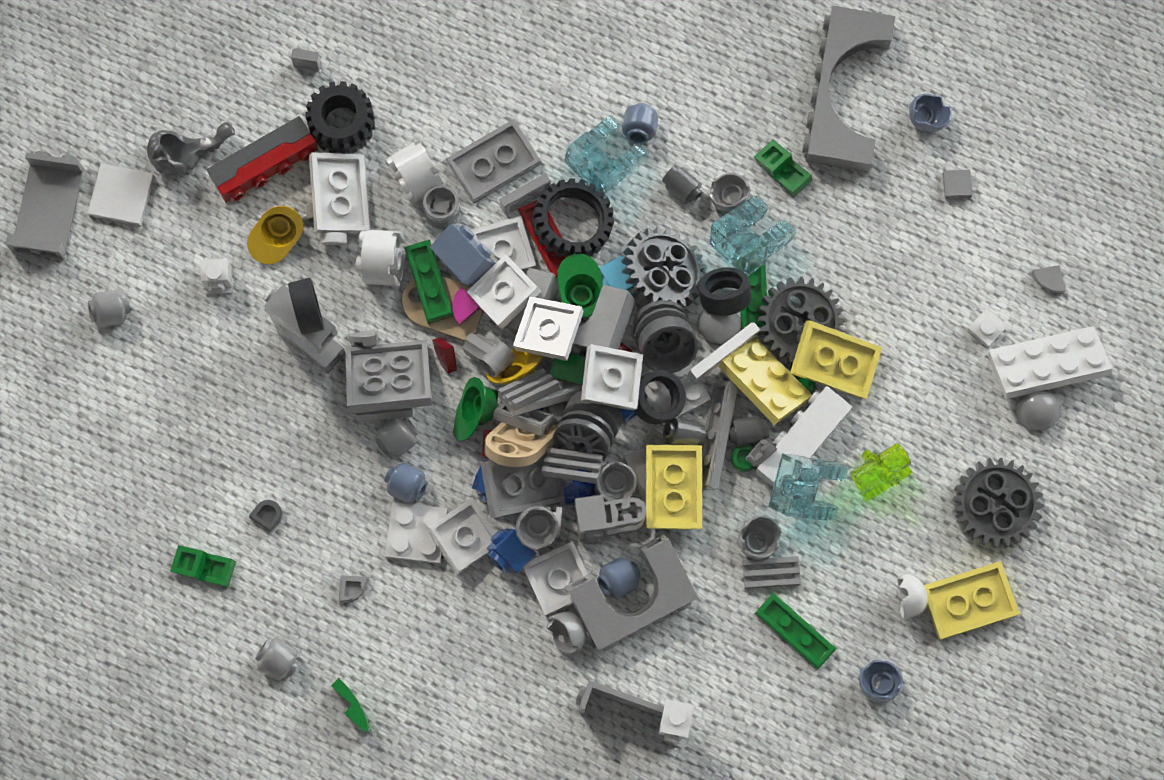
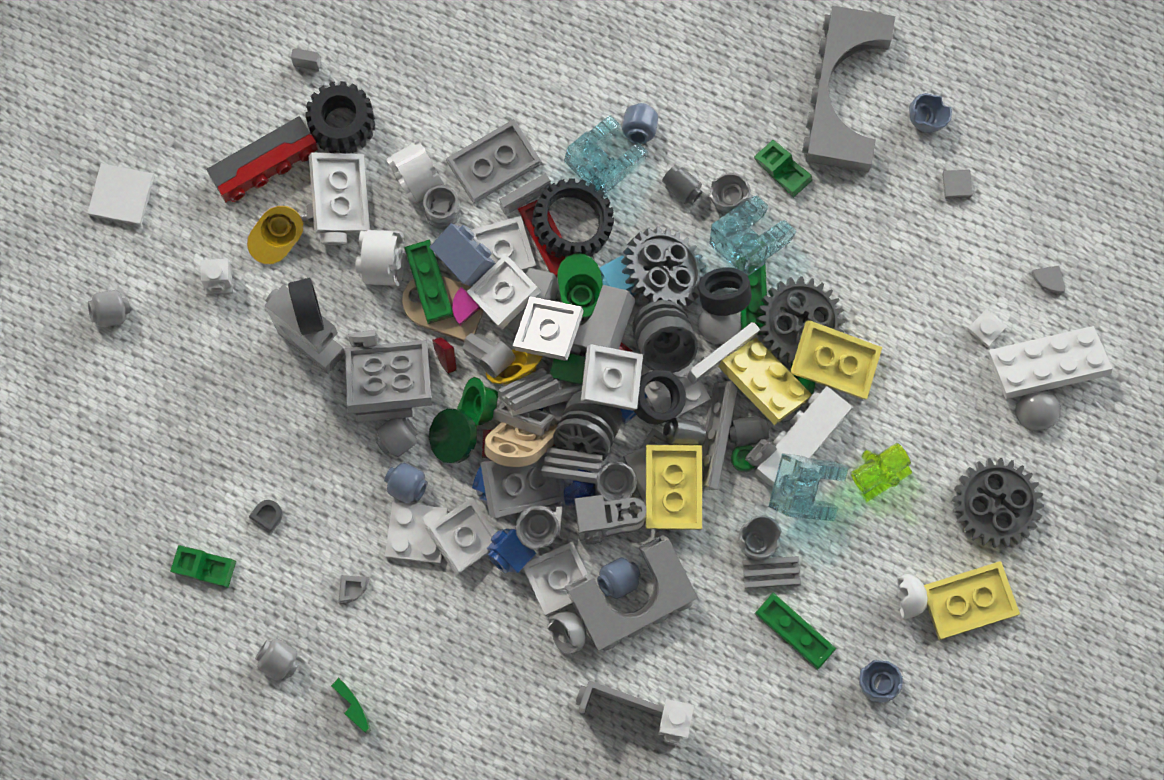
(47, 205): light grey panel -> none
(178, 154): dark grey hair -> none
(452, 435): none -> dark green tile

